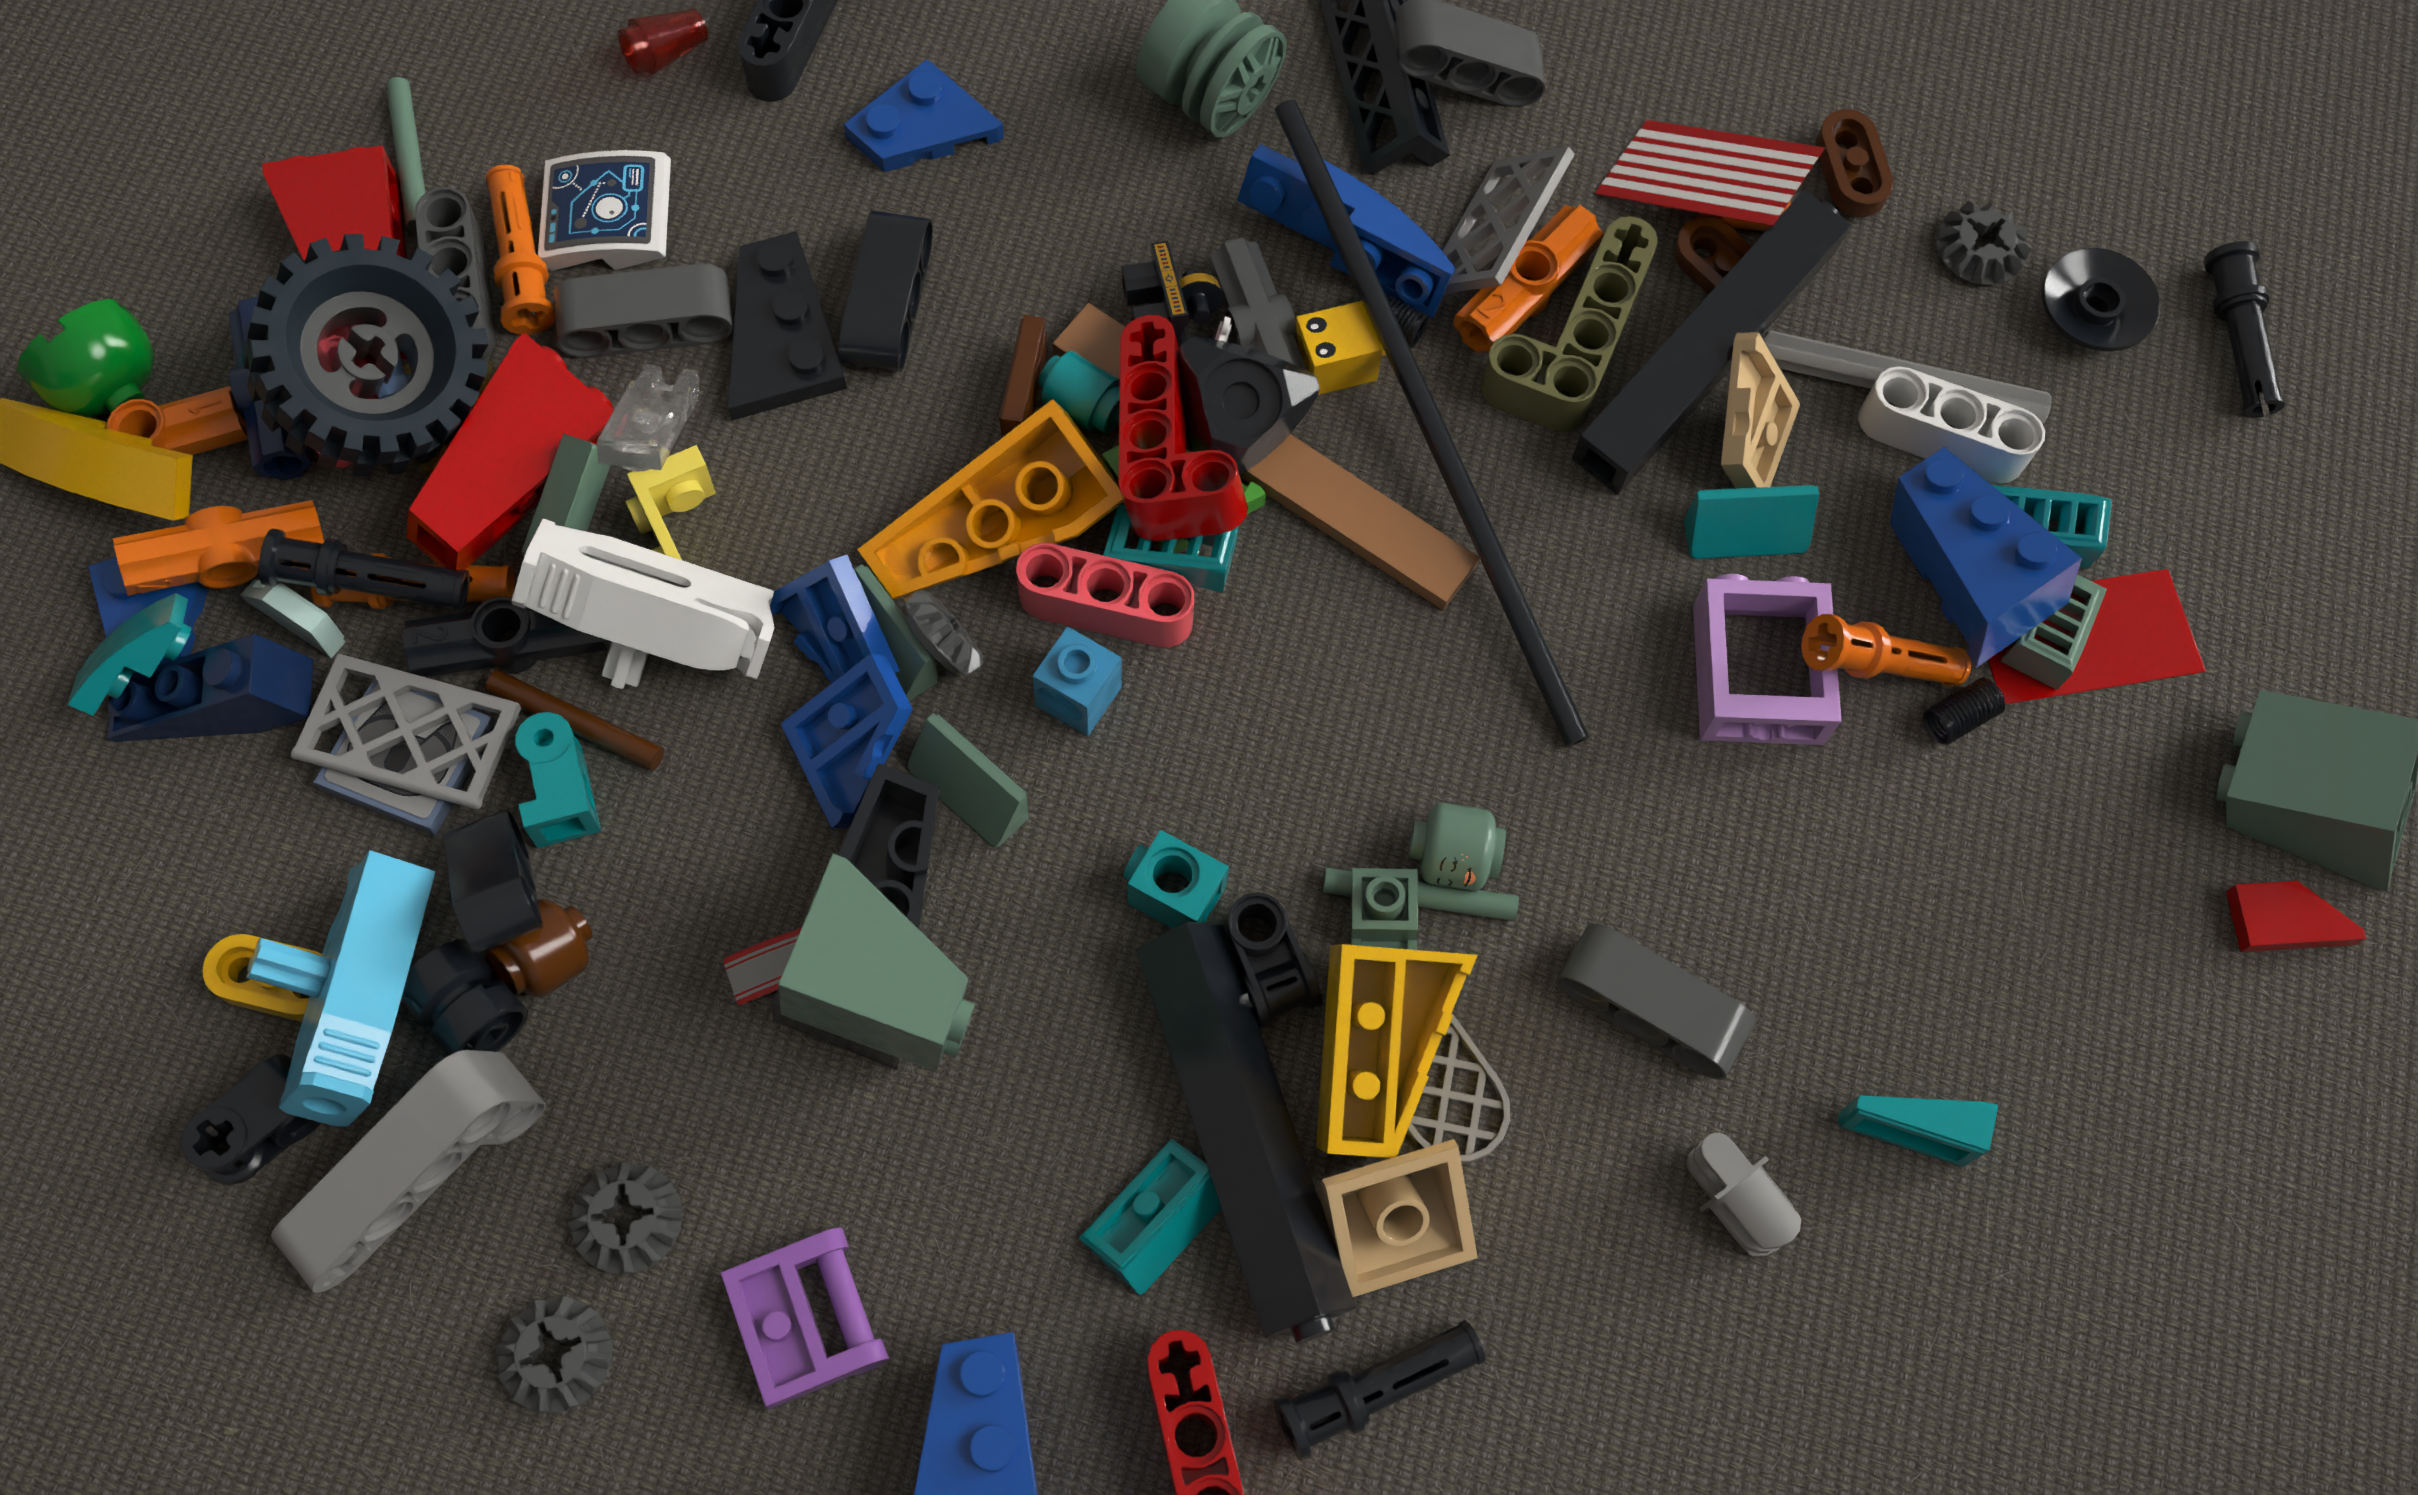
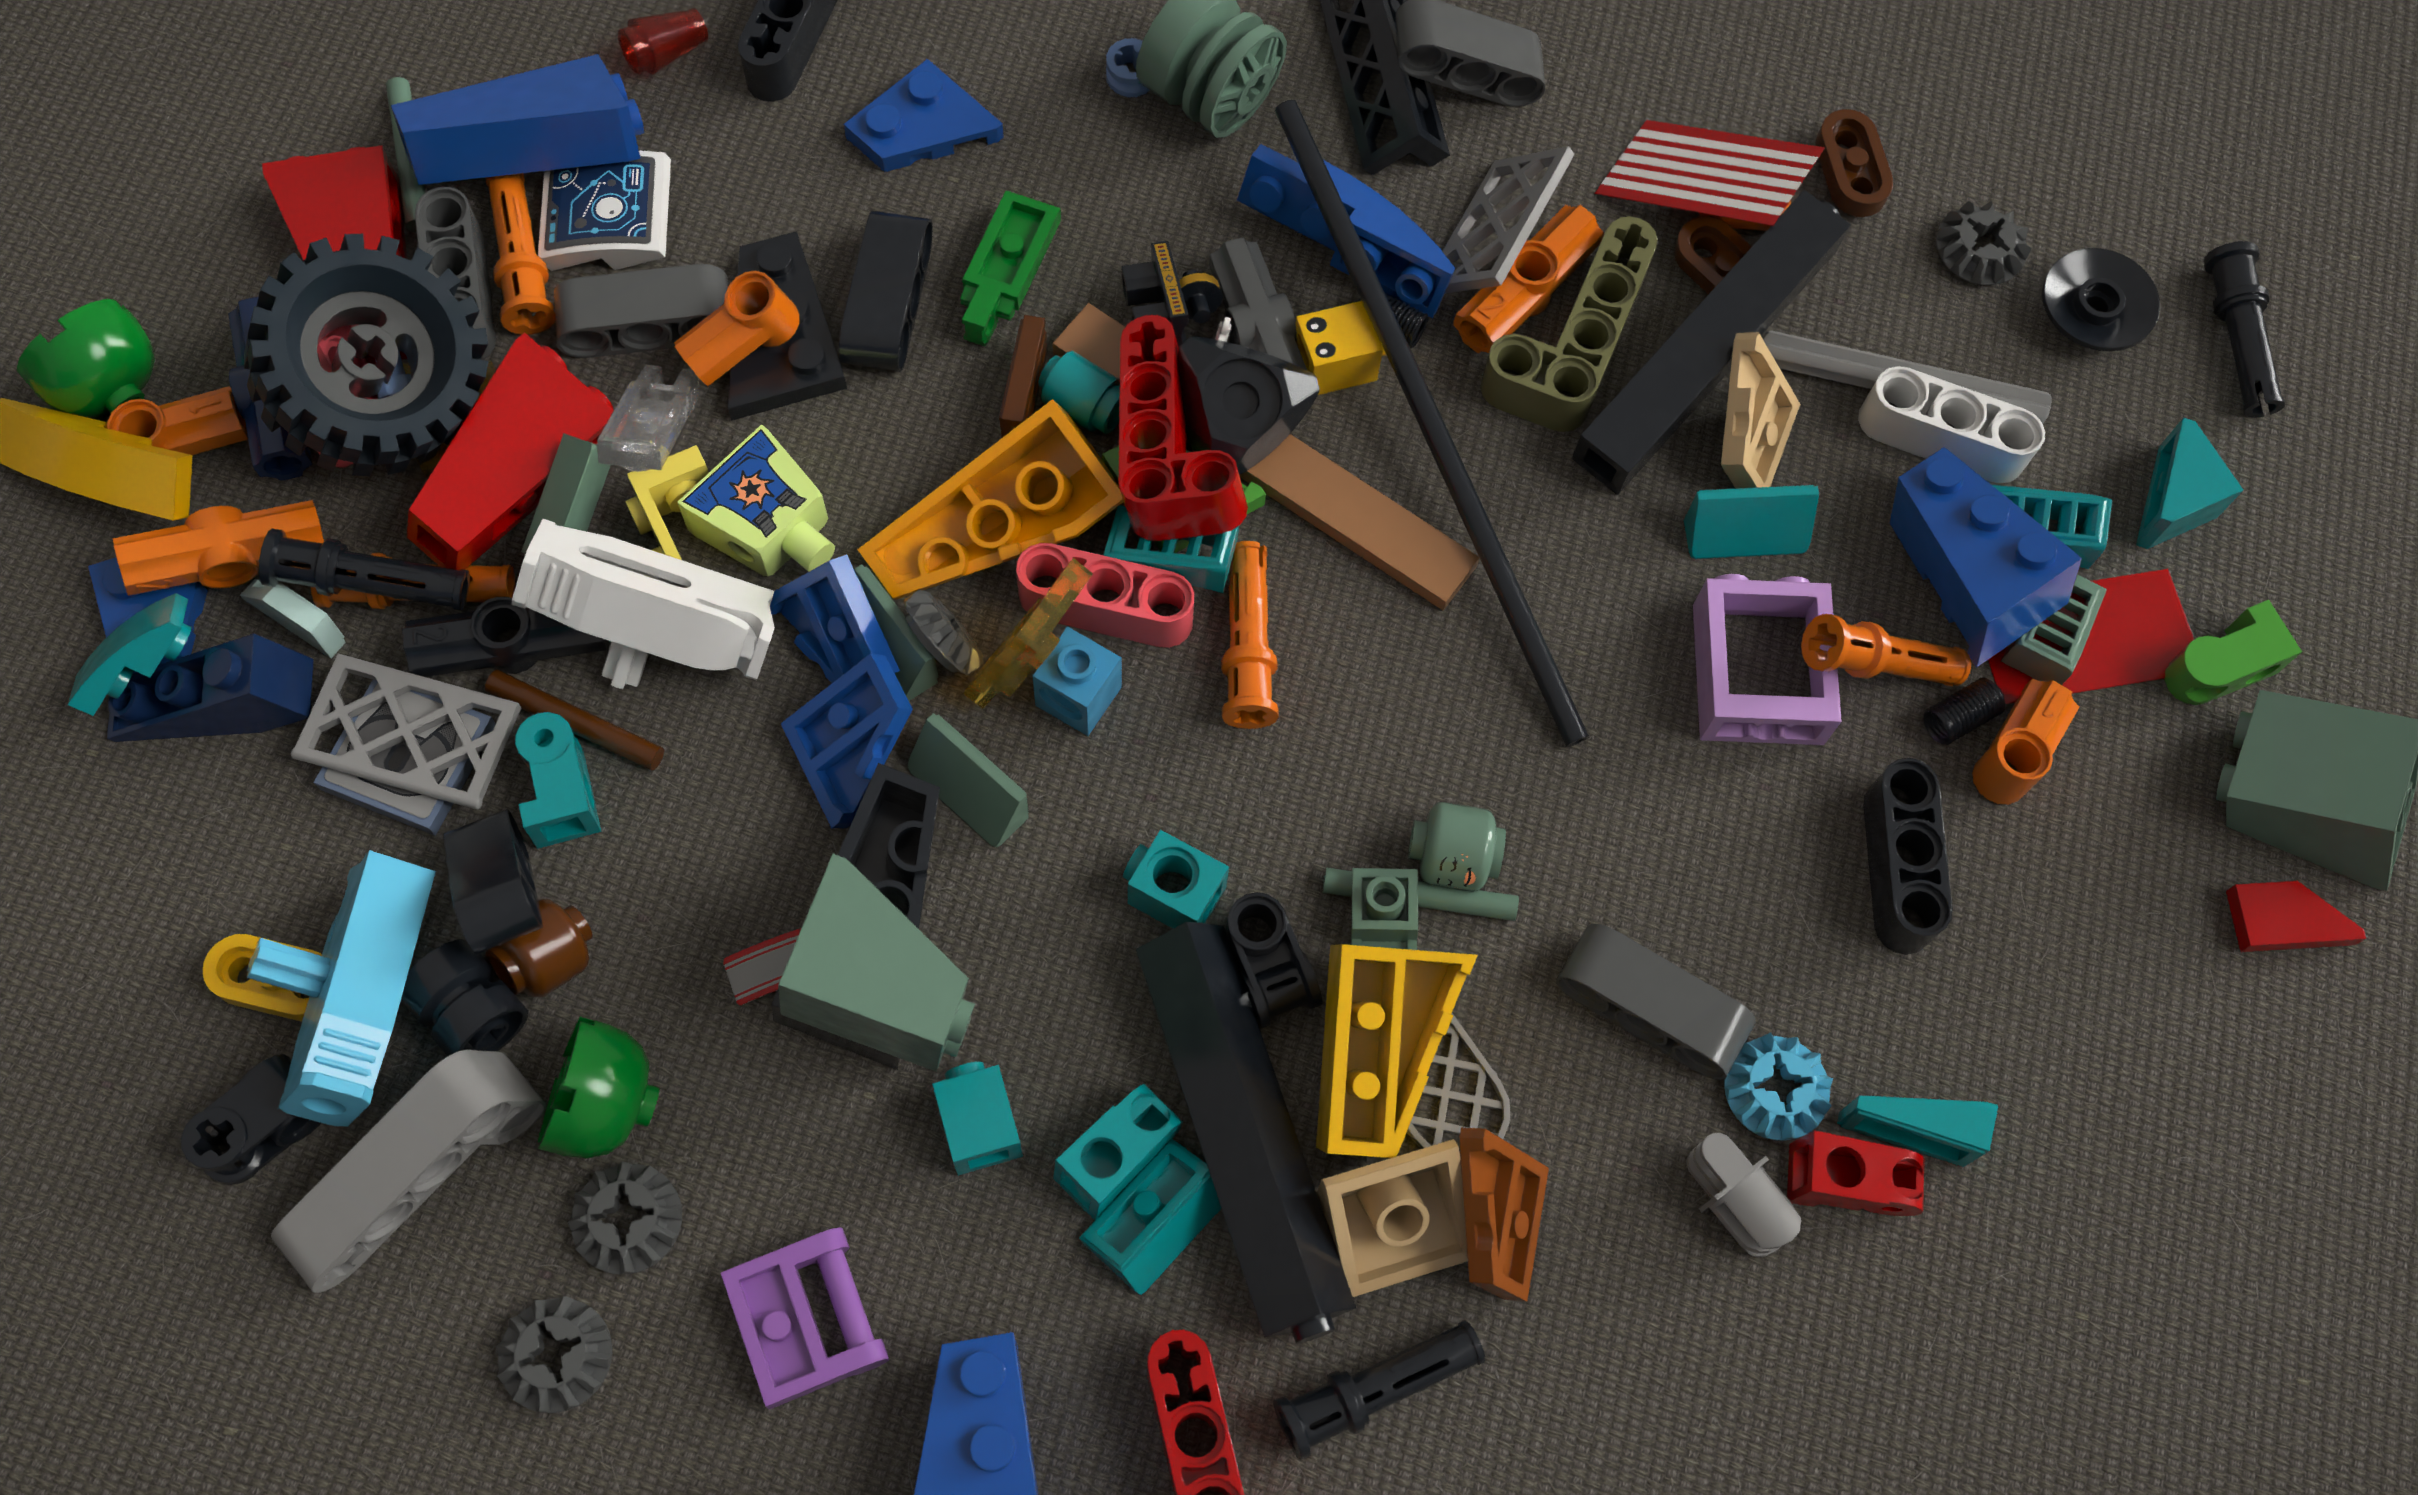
(521, 124): none -> blue slope
(597, 1093): none -> green cylinder
(739, 326): none -> orange piece
(759, 508): none -> yellowish green torso
(977, 1117): none -> teal brick
(1006, 263): none -> green hinge
(1029, 640): none -> clear yellow wing
(1115, 1150): none -> teal leg
(1118, 75): none -> medium blue bush
(1249, 659): none -> orange pin
(1501, 1211): none -> dark orange wing
(1762, 1109): none -> medium azure gear
(1855, 1175): none -> red leg
(1922, 832): none -> black beam
(2025, 741): none -> orange piece
(2186, 486): none -> teal slope
(2250, 652): none -> bright green leg

